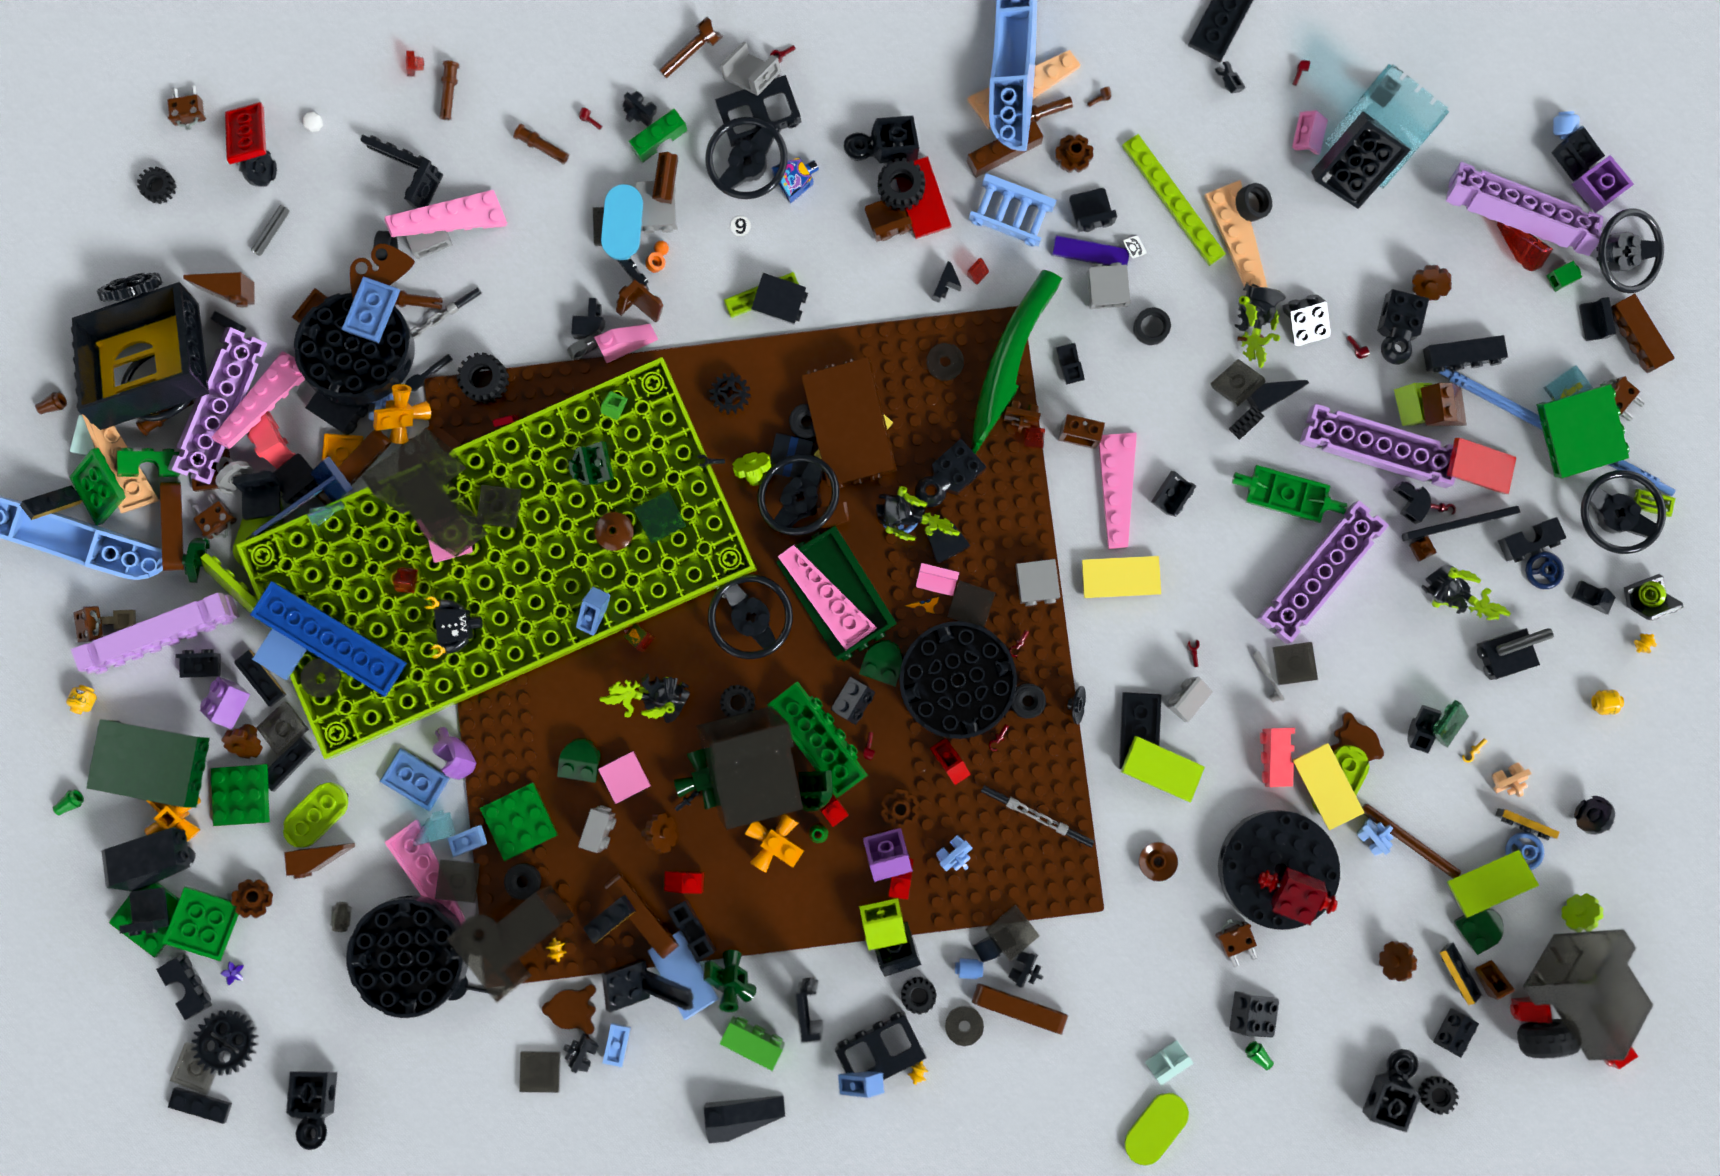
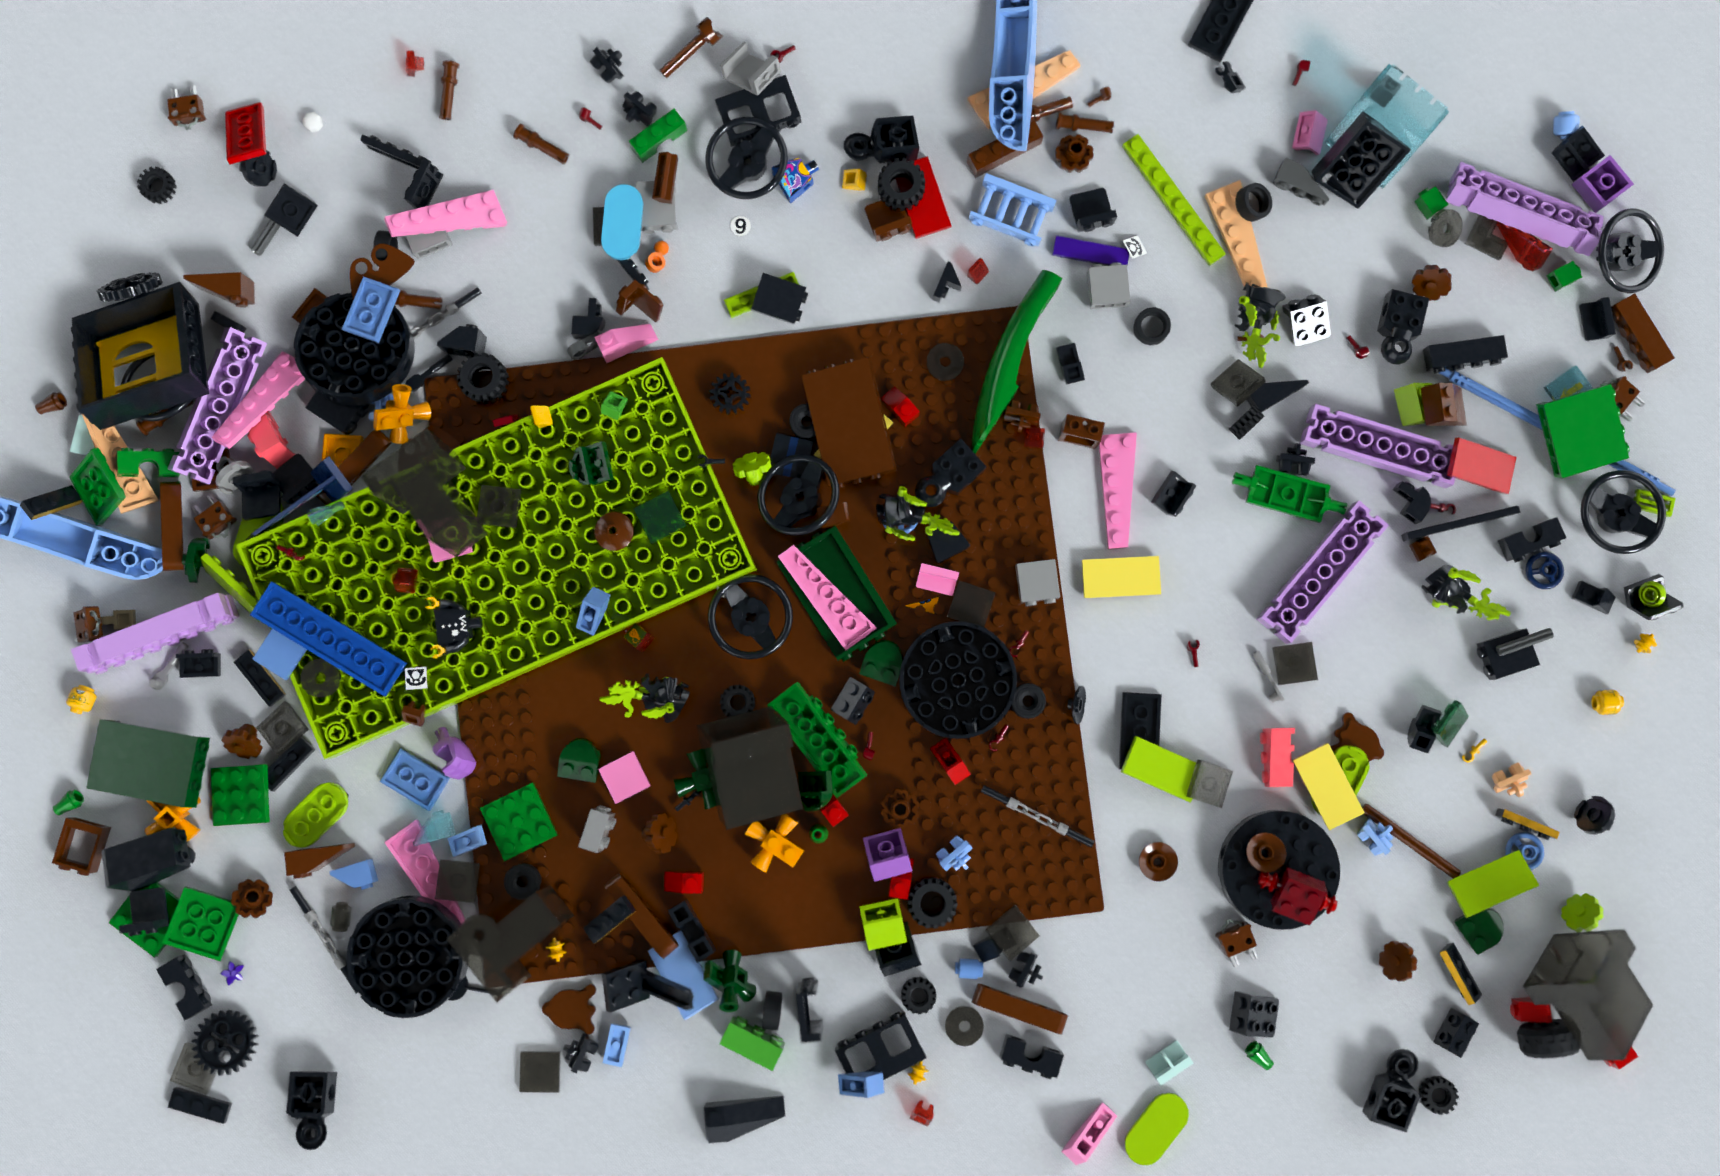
(65, 841): none -> reddish brown window
(161, 677): none -> light grey piece
(224, 702): medium lavender brick -> none
(290, 210): none -> black tile
(290, 552): none -> dark red hand
(311, 916): none -> light grey piece
(357, 875): none -> medium blue slope
(413, 715): none -> reddish brown tile
(416, 678): none -> sticker
(463, 341): none -> black slope
(541, 416): none -> yellow slope
(602, 58): none -> black hips
(772, 1010): none -> black tyre
(854, 179): none -> yellow slope
(900, 406): none -> red slope
(921, 1115): none -> clear red tile
(932, 920): none -> black tyre
(1047, 1063): none -> black arch
(1075, 122): none -> reddish brown pin
(1089, 1135): none -> bright pink slope
(1190, 698): light grey slope -> none
(1209, 783): none -> clear smoke tile
(1274, 848): none -> reddish brown dish
(1286, 460): none -> black hips
(1297, 179): none -> dark grey slope
(1430, 202): none -> green brick
(1453, 231): none -> clear smoke tile
(1483, 239): none -> clear smoke tile
(1493, 980): reddish brown slope -> none
(1620, 366): none -> reddish brown hand

